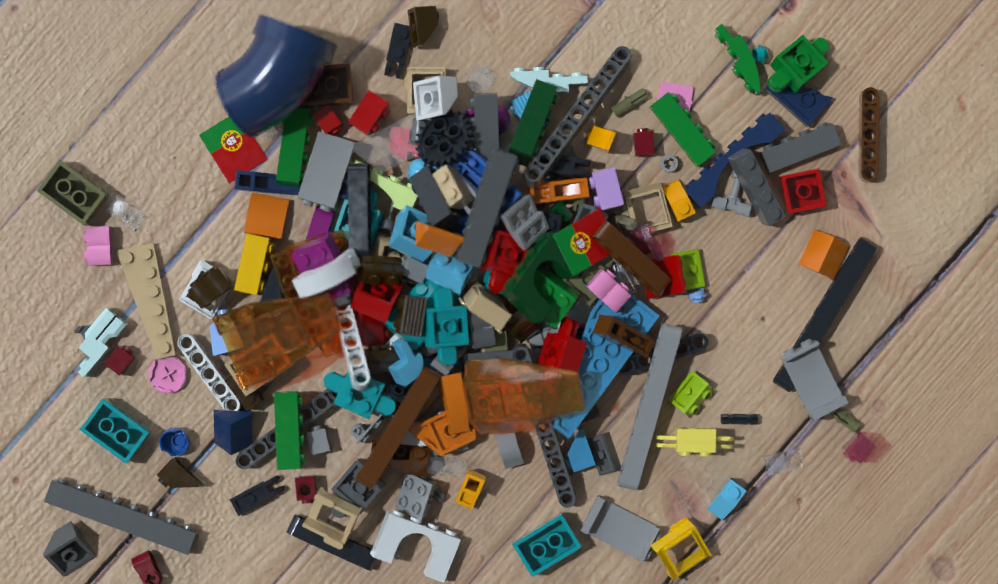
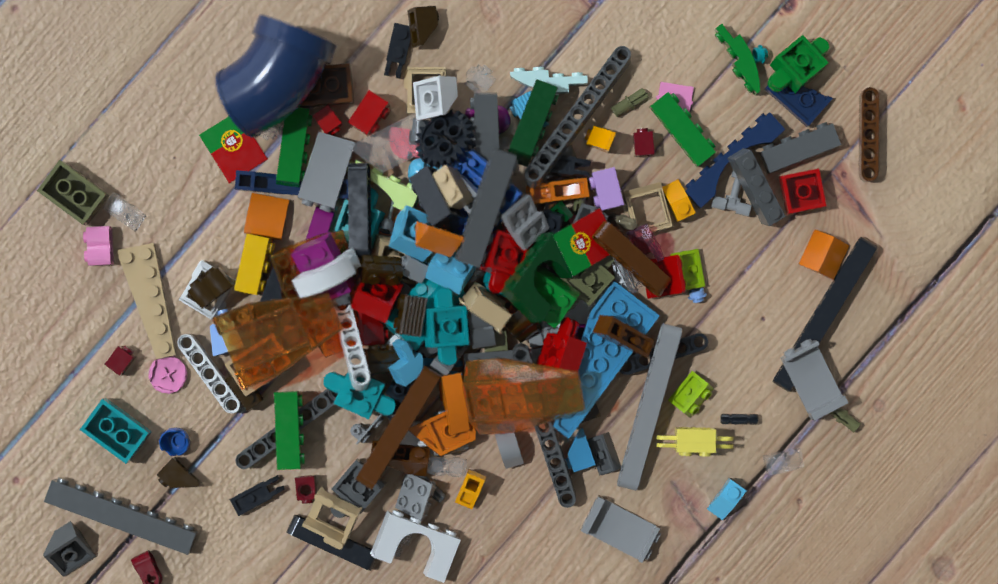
(97, 337): light aqua plate -> none
(233, 430): dark blue slope -> none
(318, 440): light grey brick -> none
(546, 544): teal brick -> none
(608, 290): bright pink brick -> none
(667, 157): light grey bush -> none
(677, 533): yellow piece -> none
(857, 448): clear pink brick -> none

